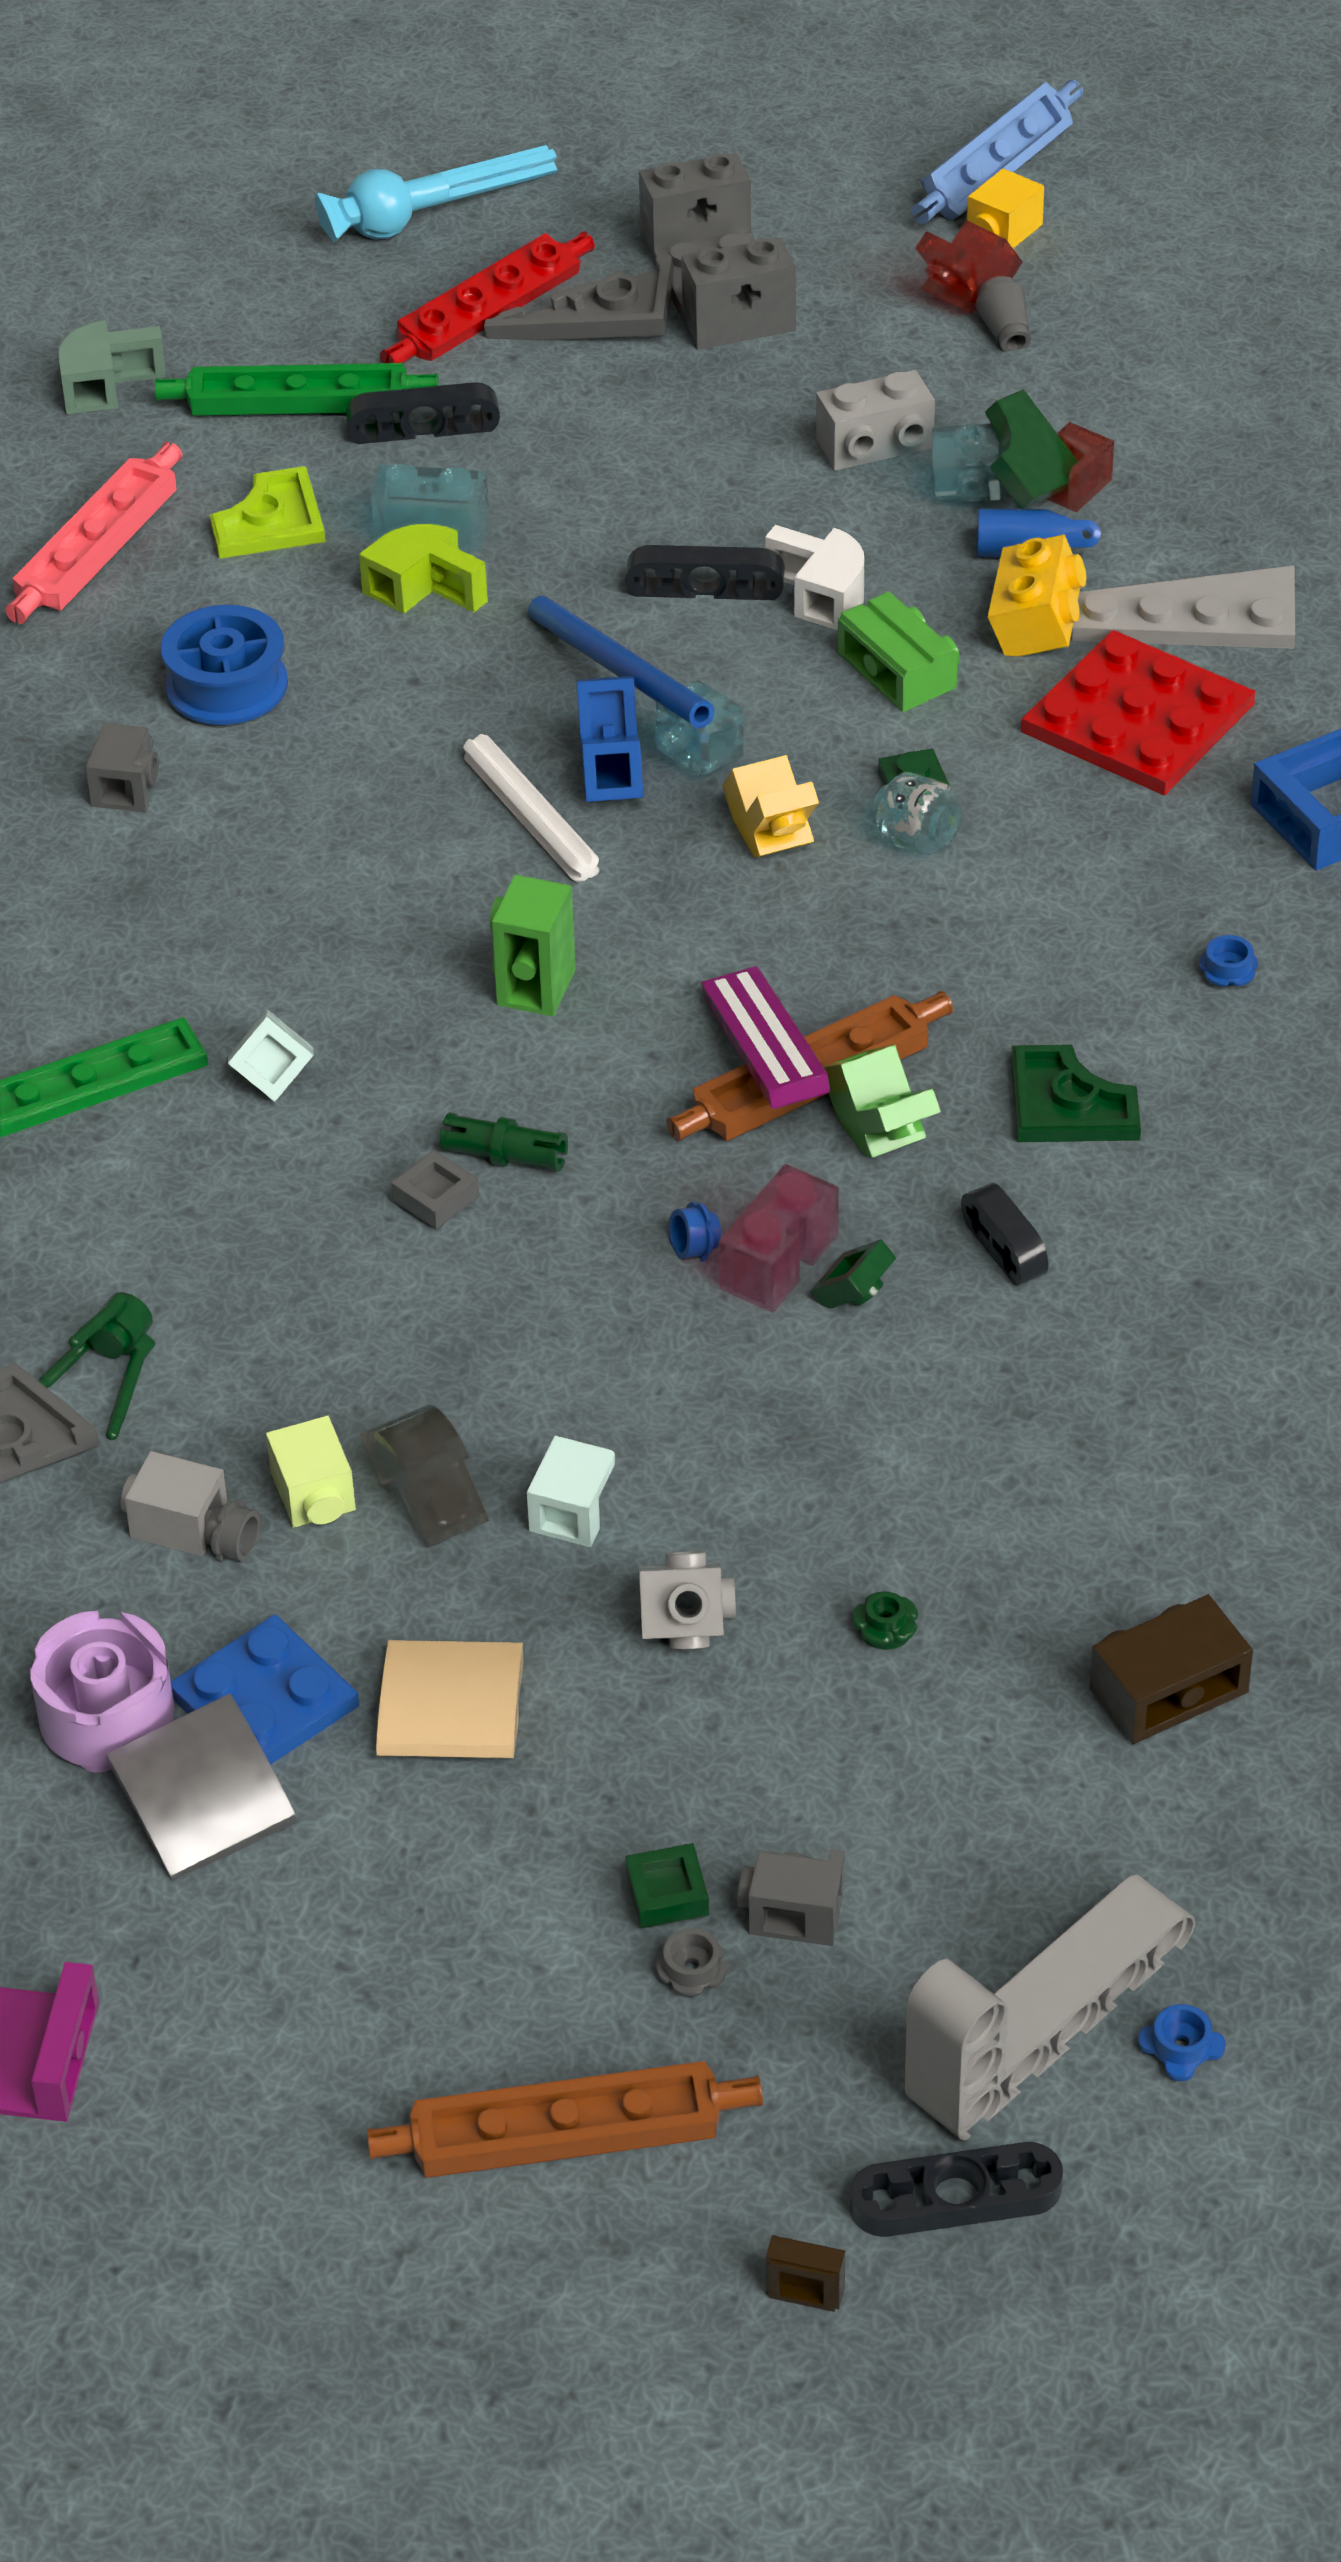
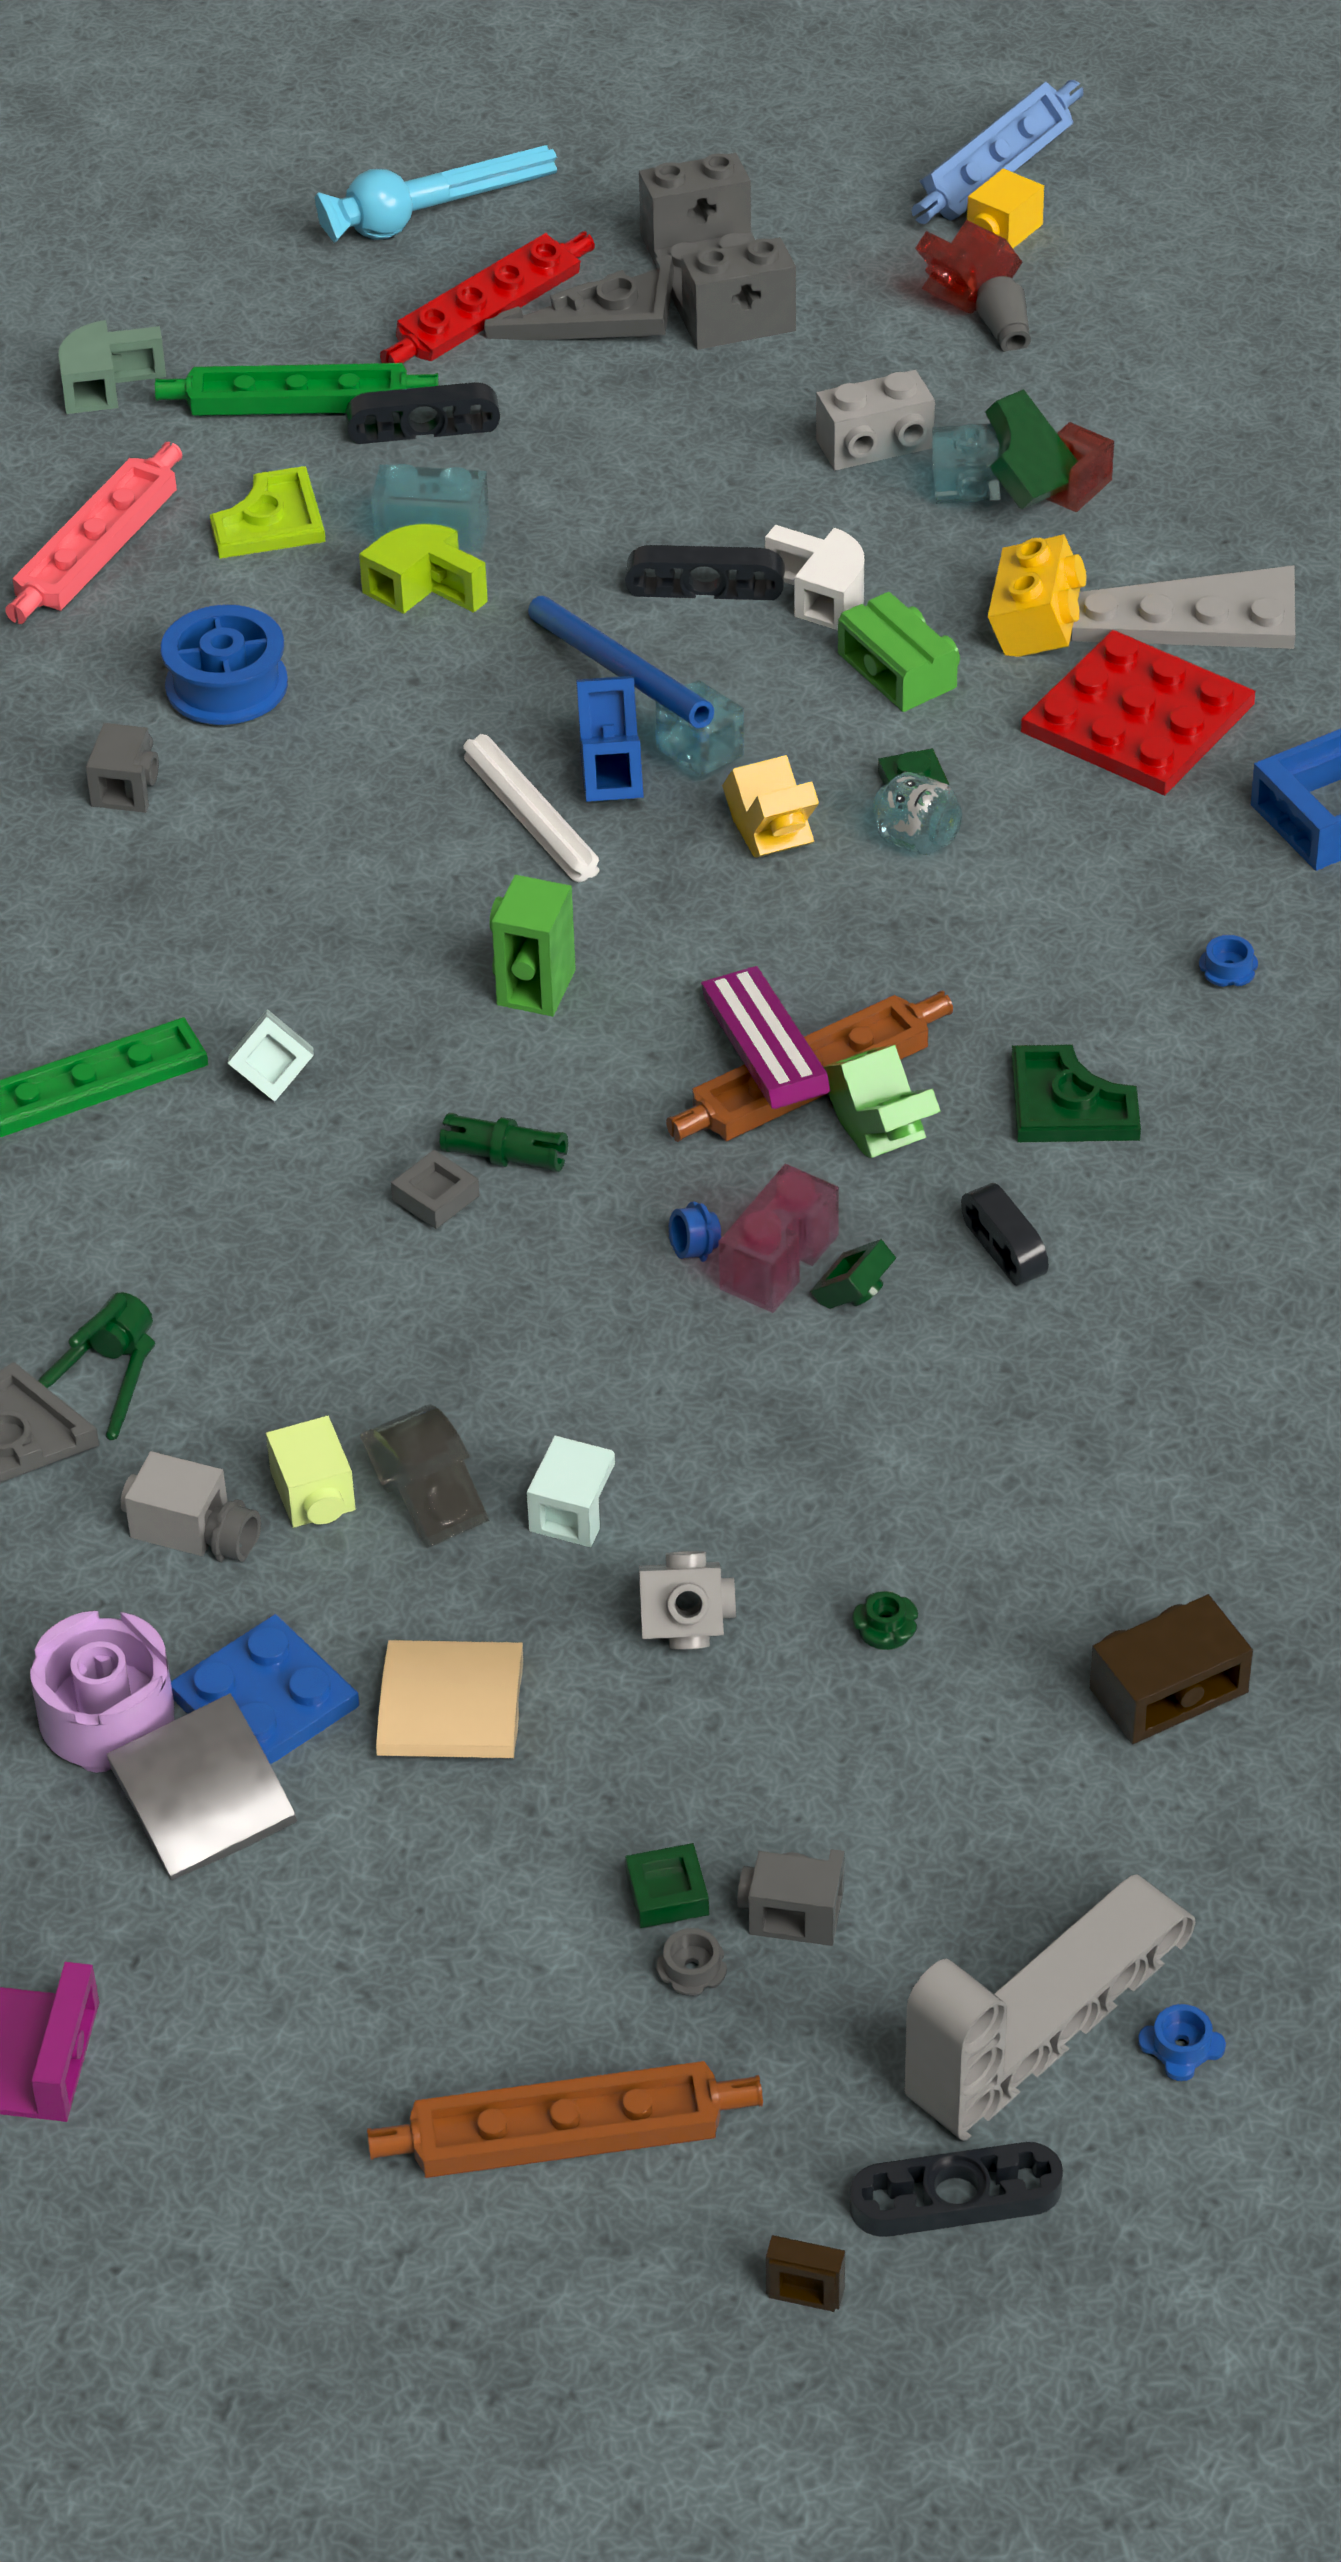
(1014, 526): blue piece -> none

